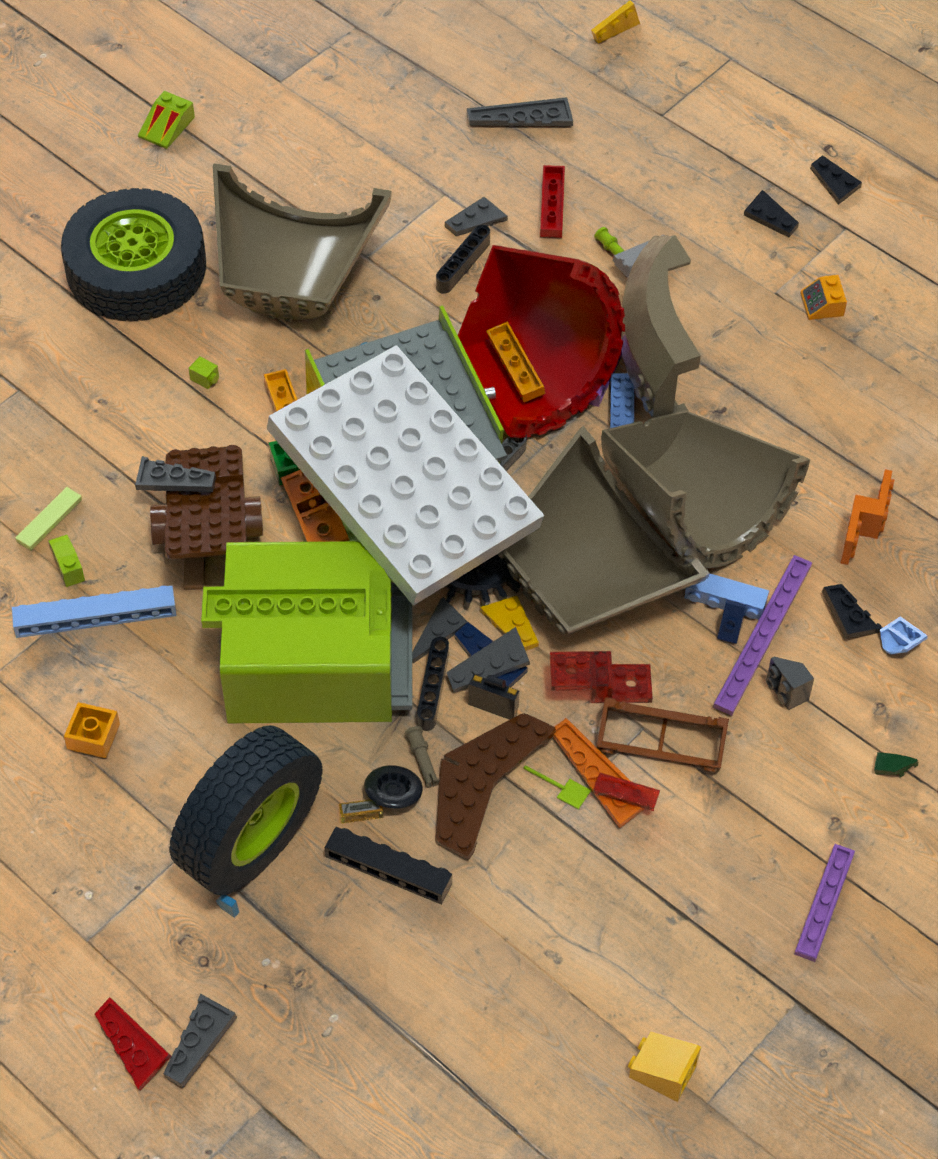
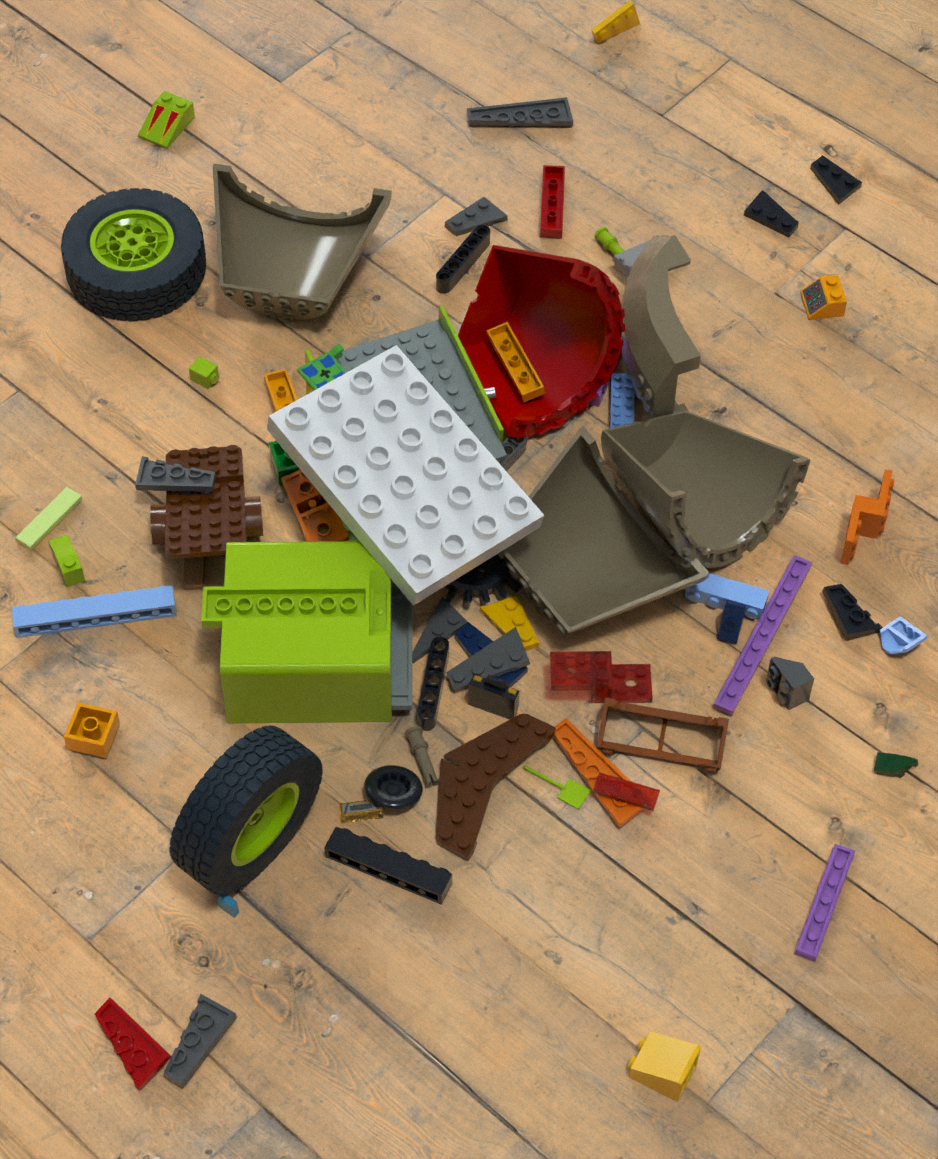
(323, 369): none -> bright green flag

